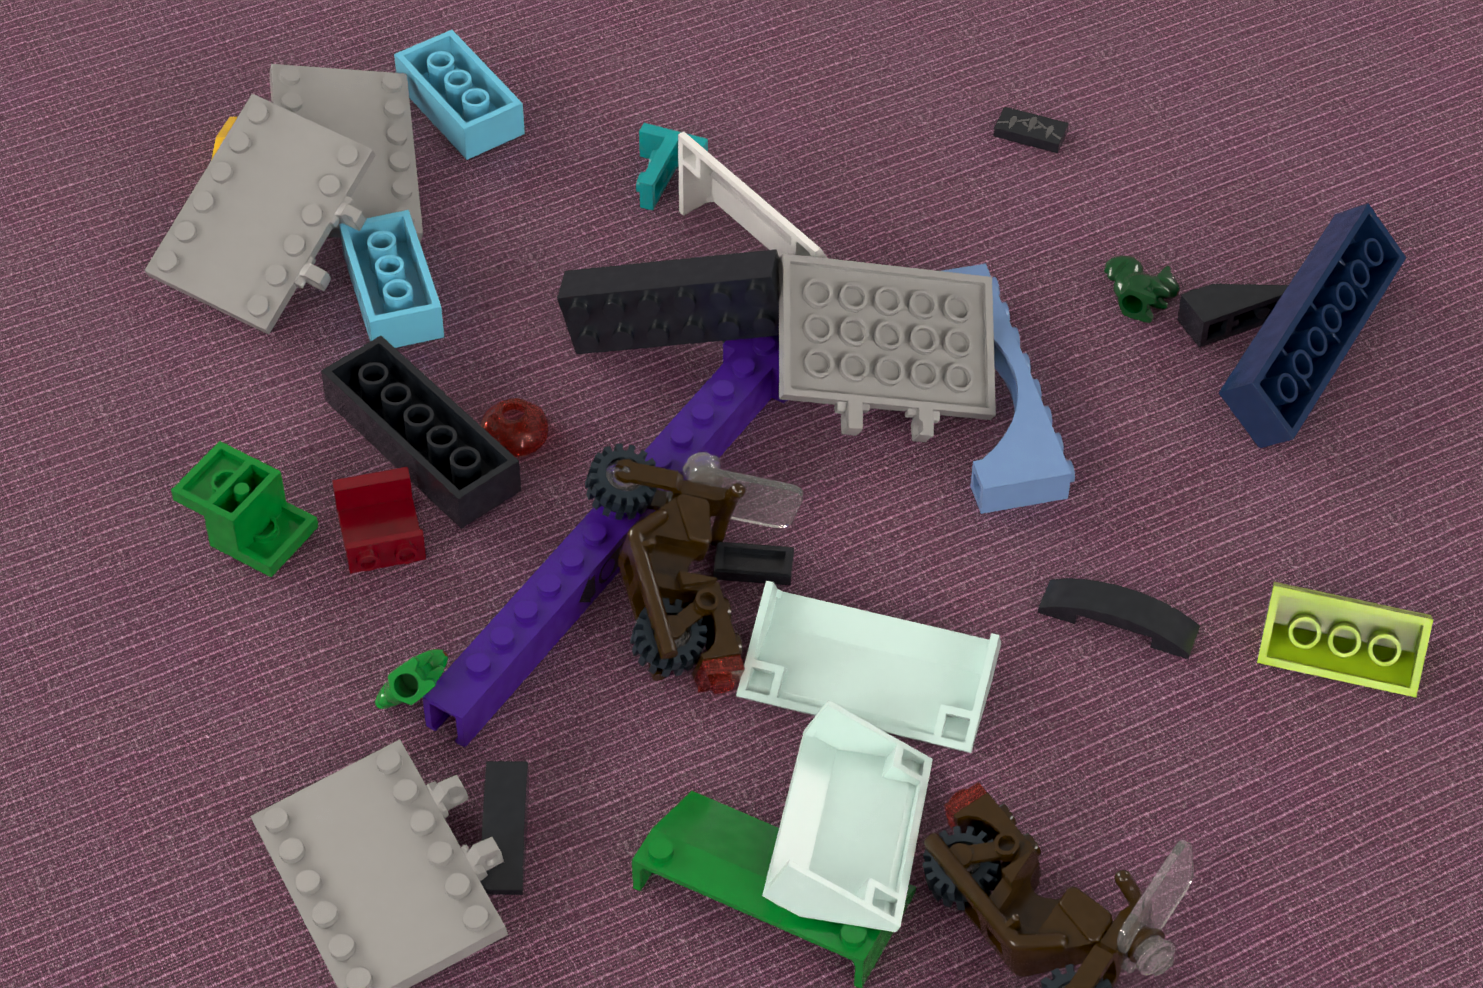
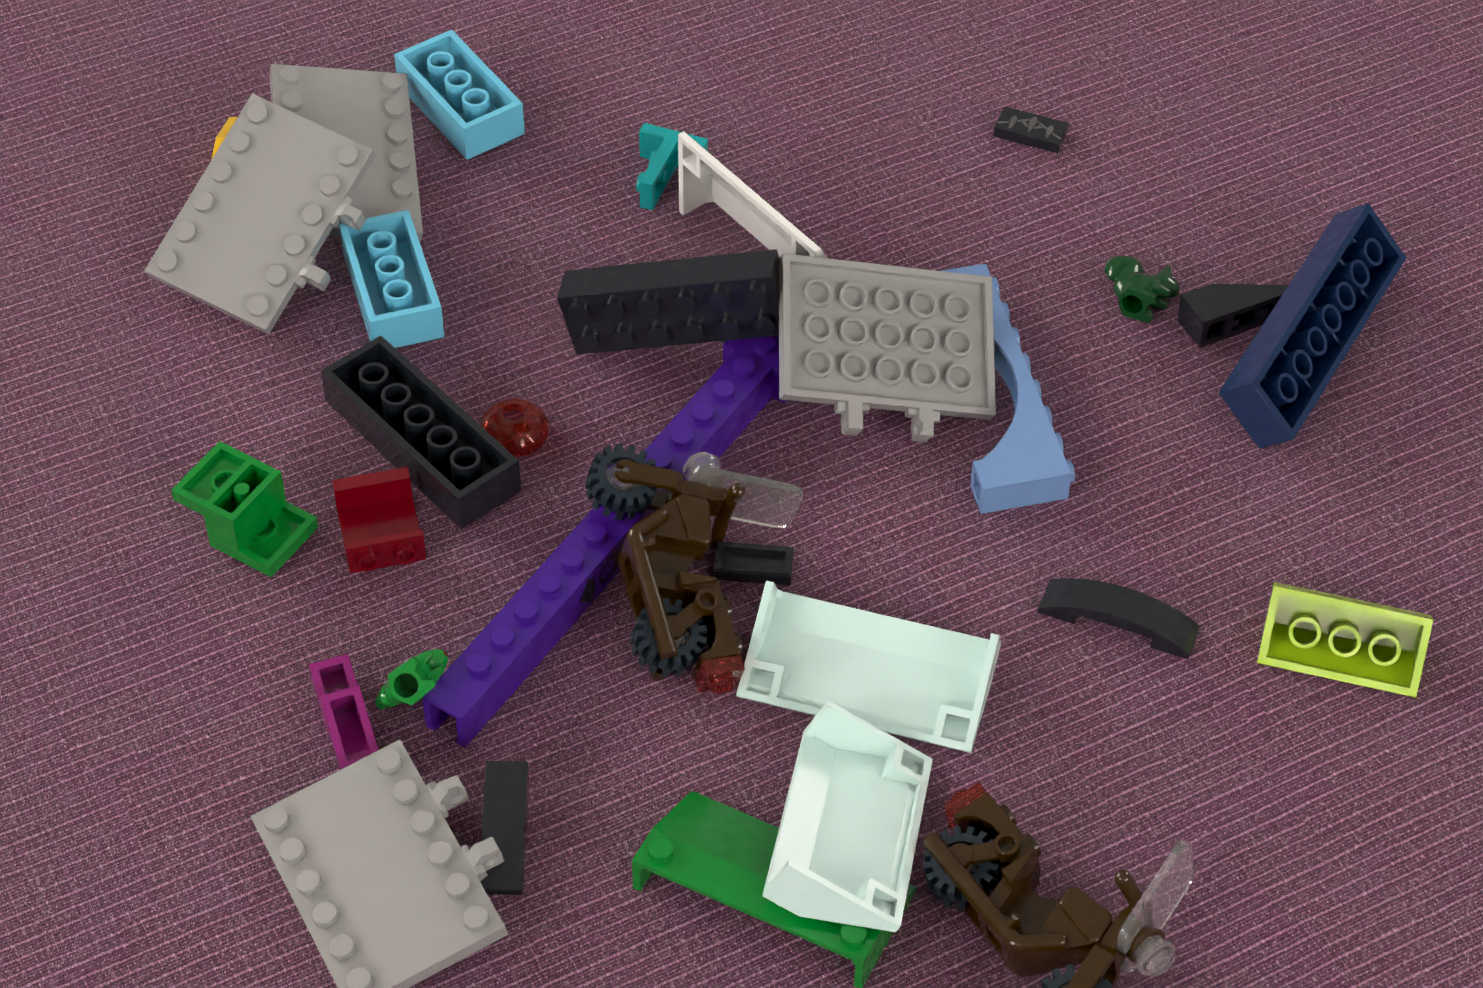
(343, 709): none -> magenta slope

